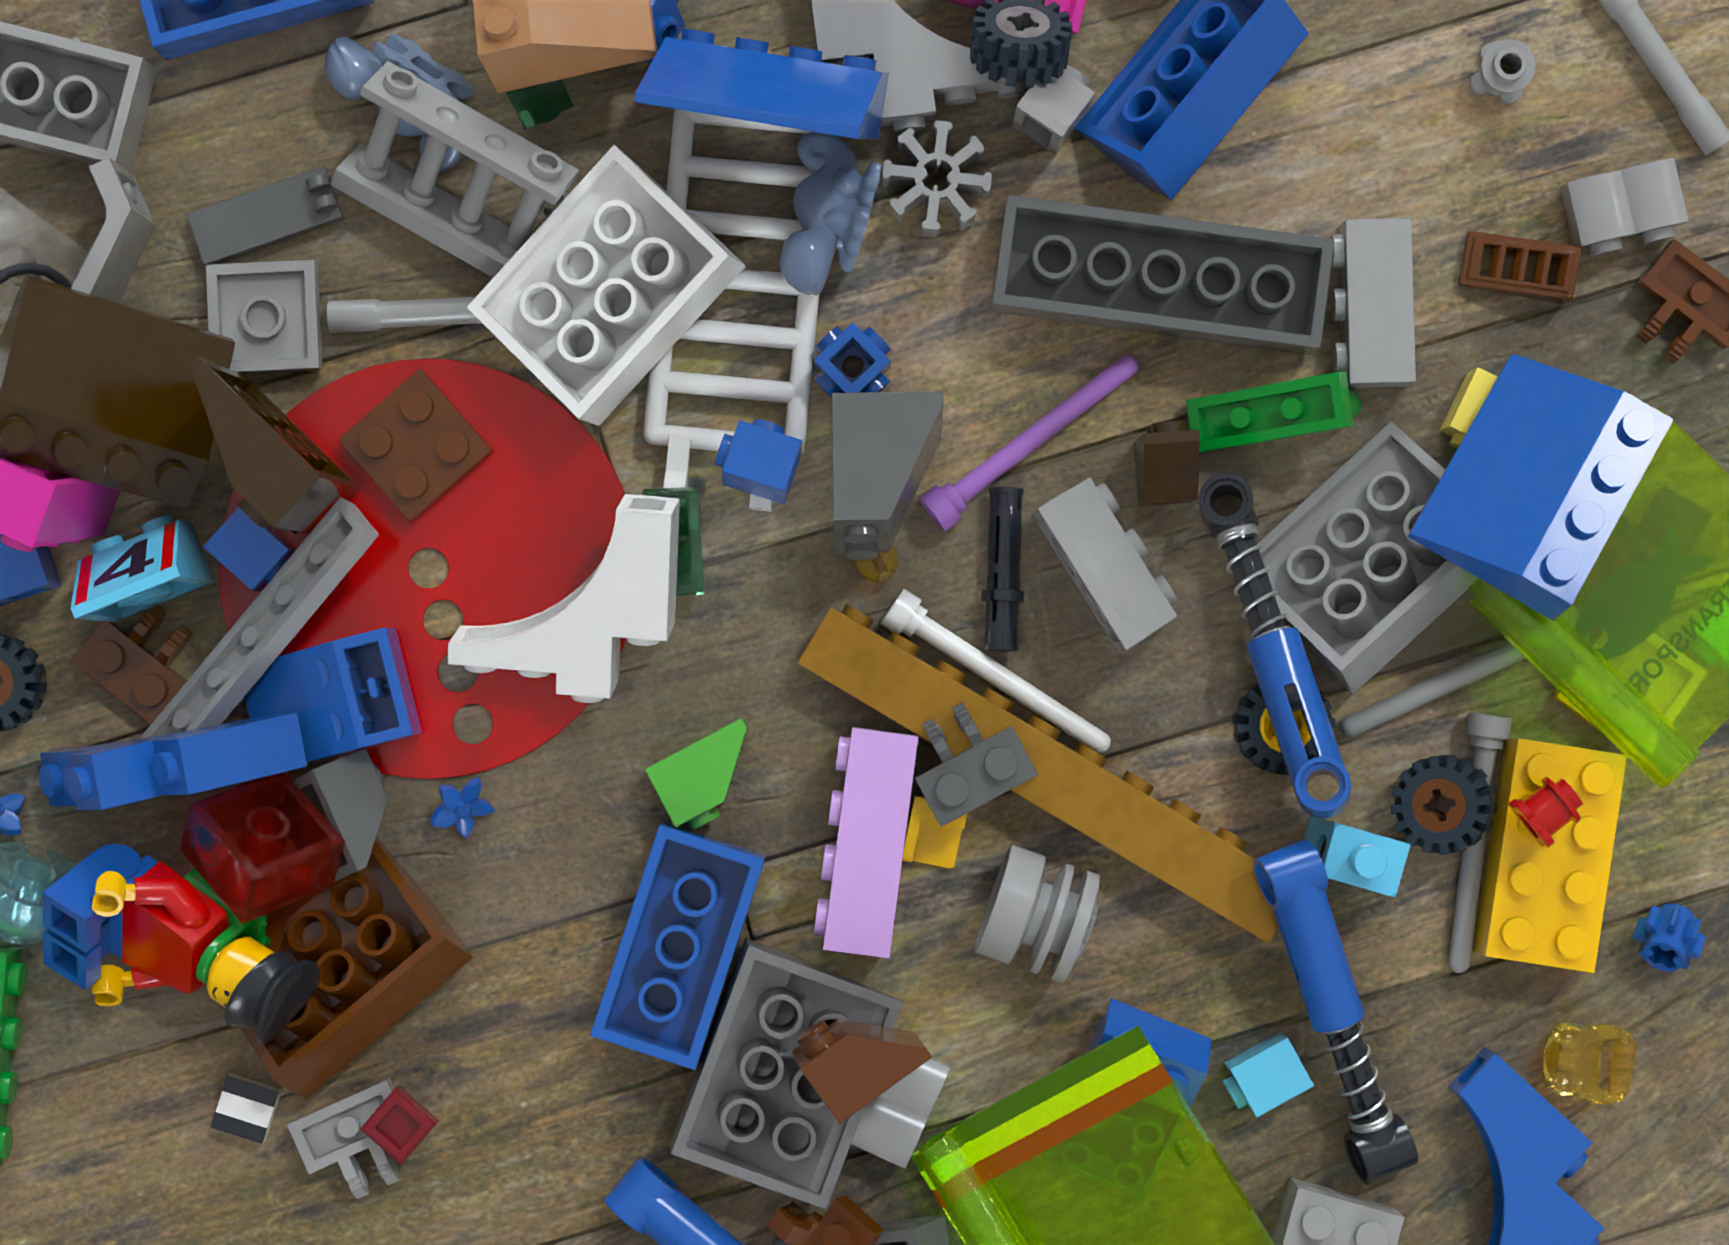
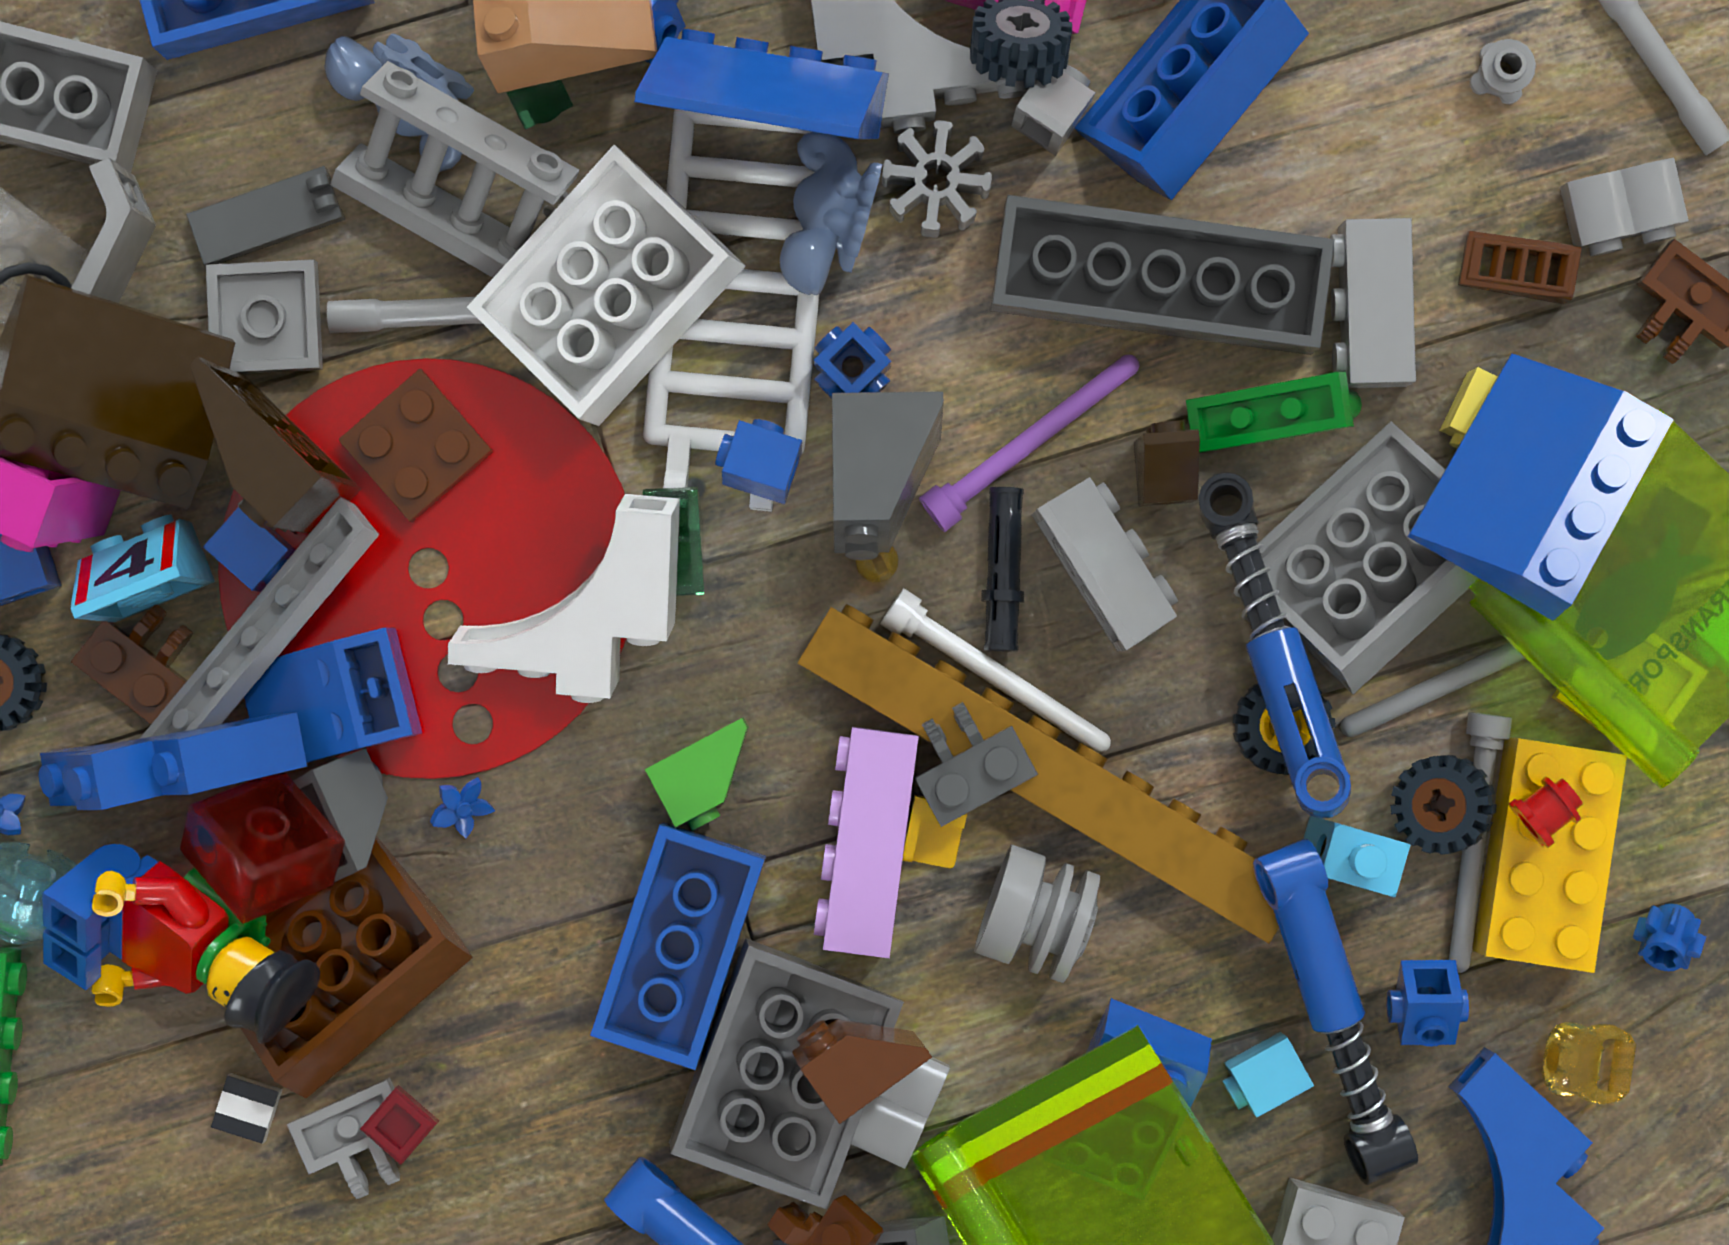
(1428, 1002): none -> blue brick

